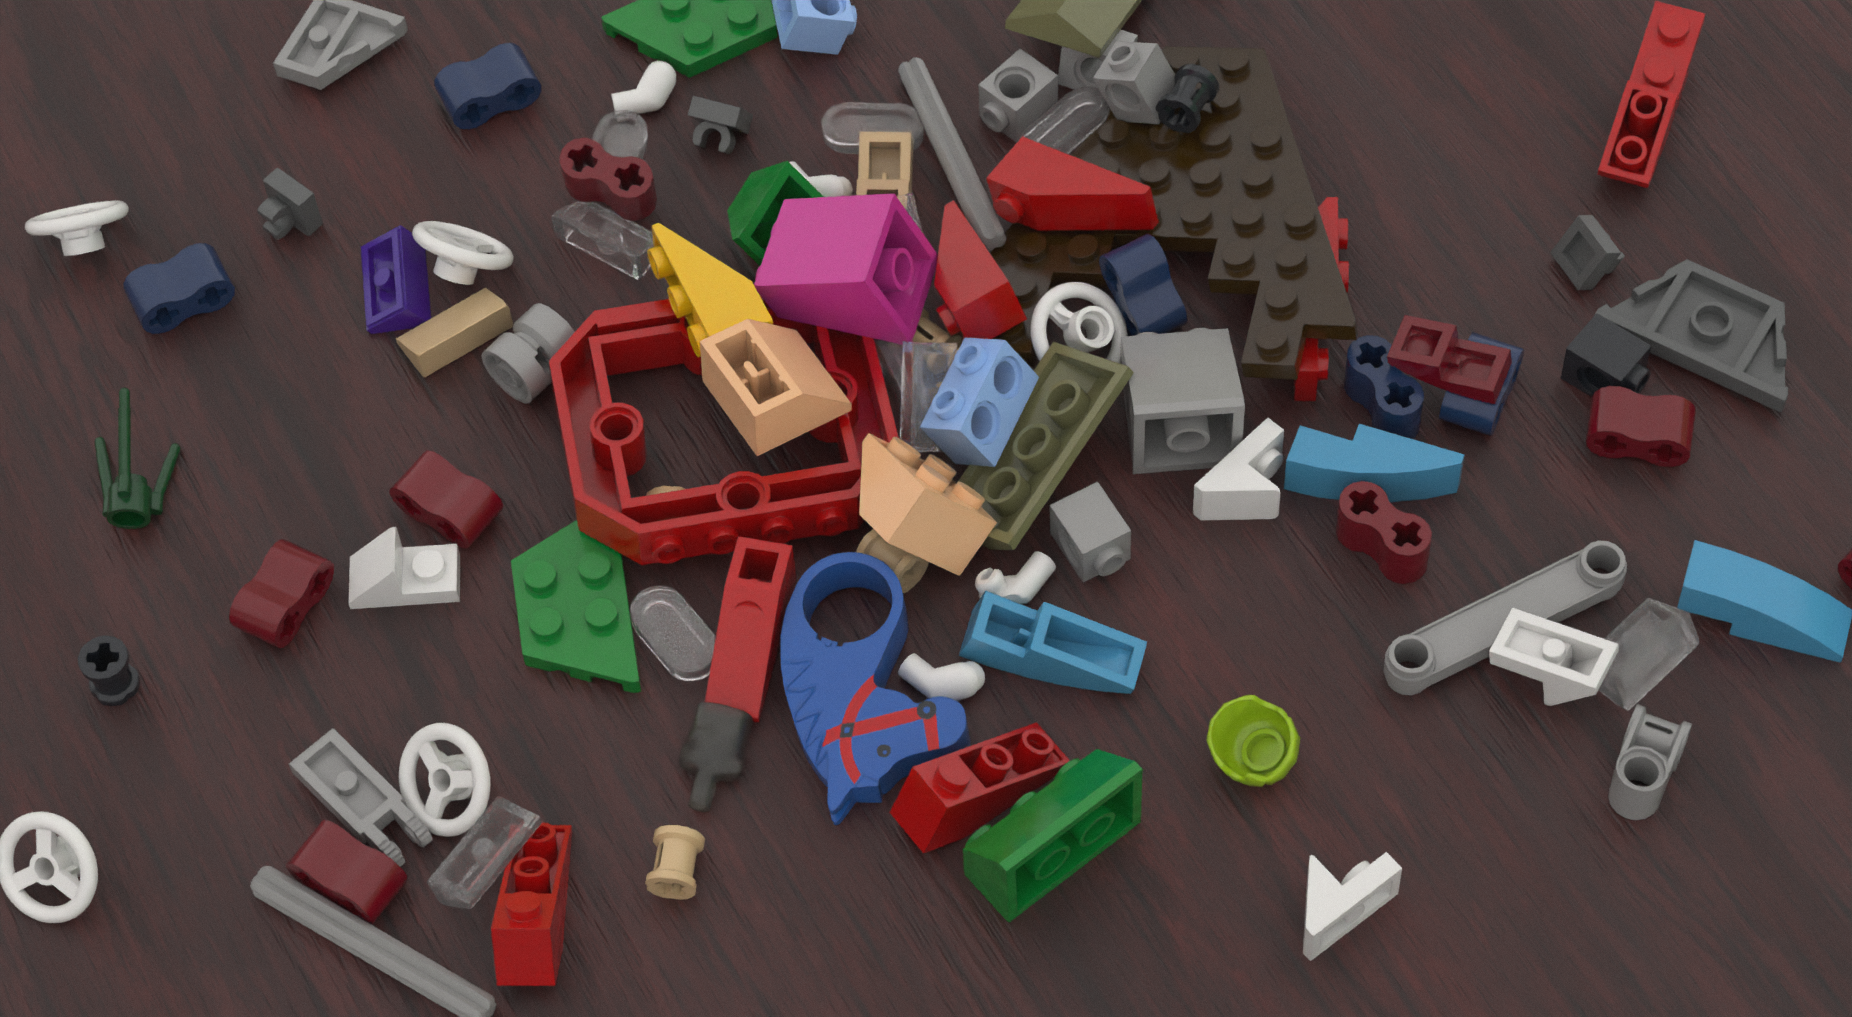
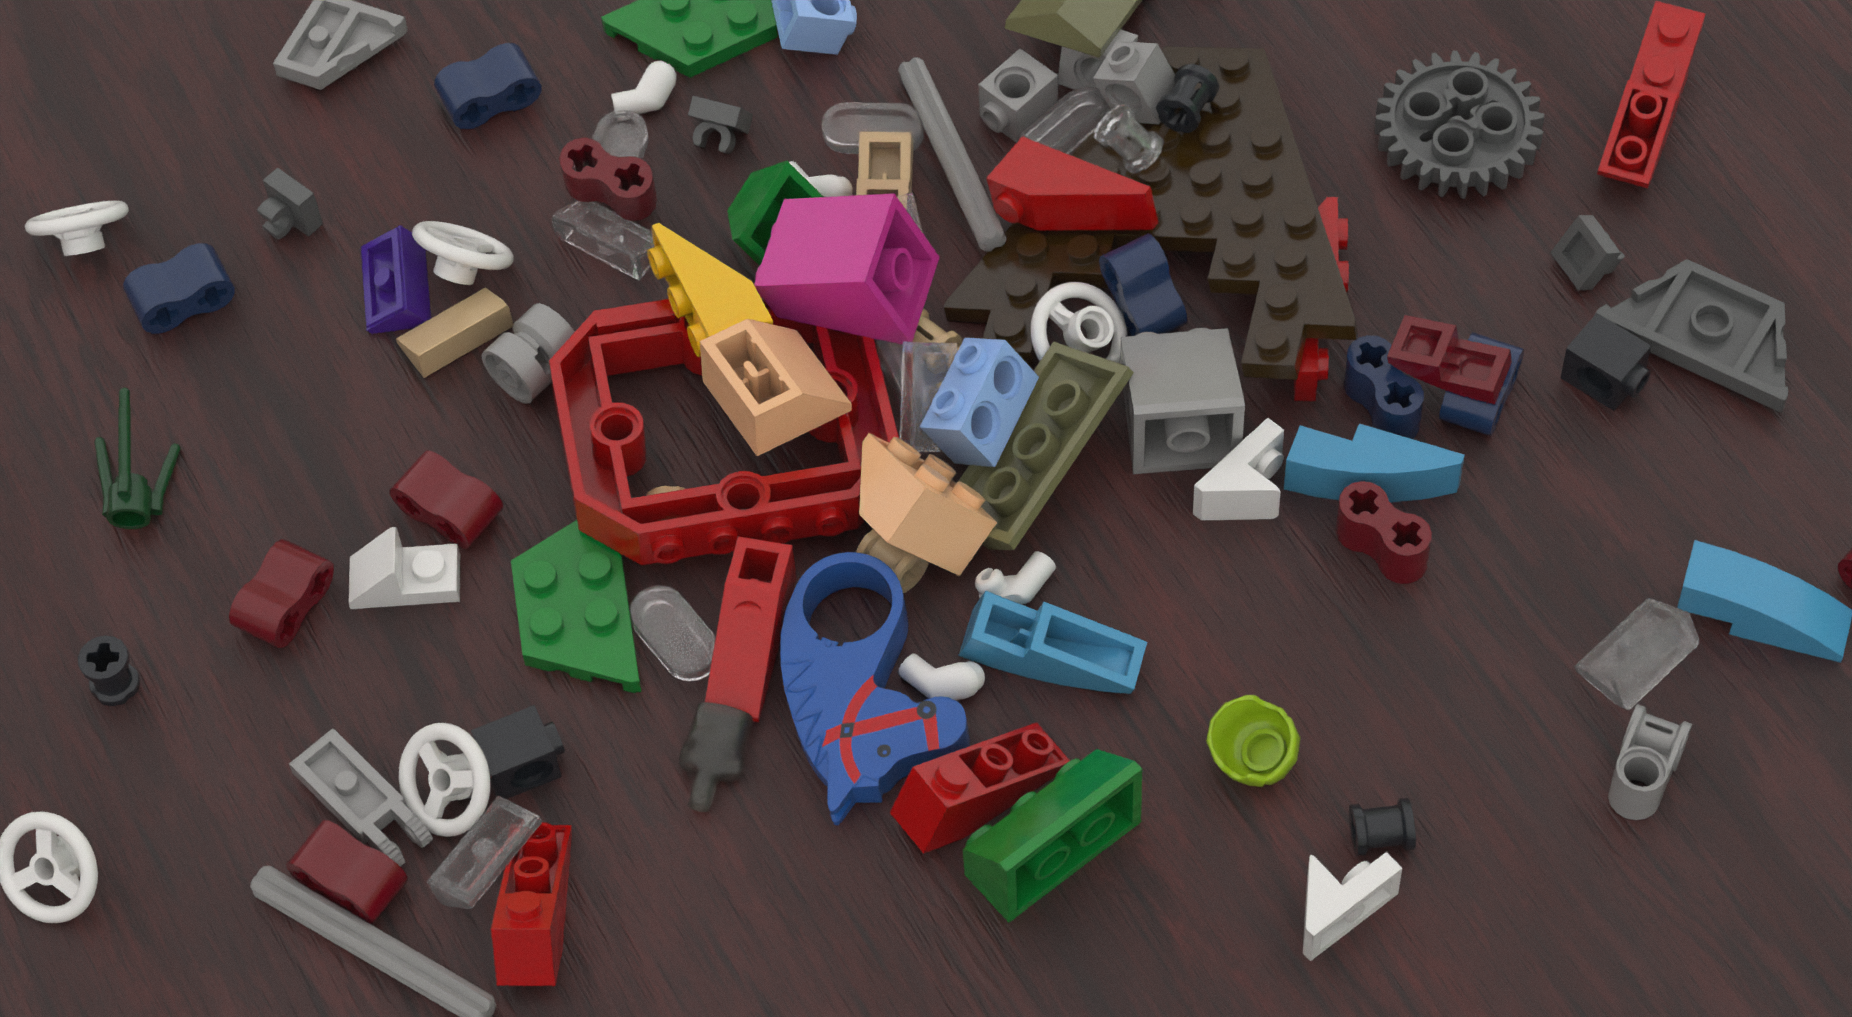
(520, 752): none -> black brick
(675, 862): tan bush -> none
(971, 284): red slope -> none
(1090, 532): light grey brick -> none
(1124, 118): none -> clear bush
(1382, 827): none -> black bush
(1459, 124): none -> dark grey gear
(1470, 632): light grey piece -> none
(1559, 656): white slope -> none
(1640, 426): dark red axle -> none

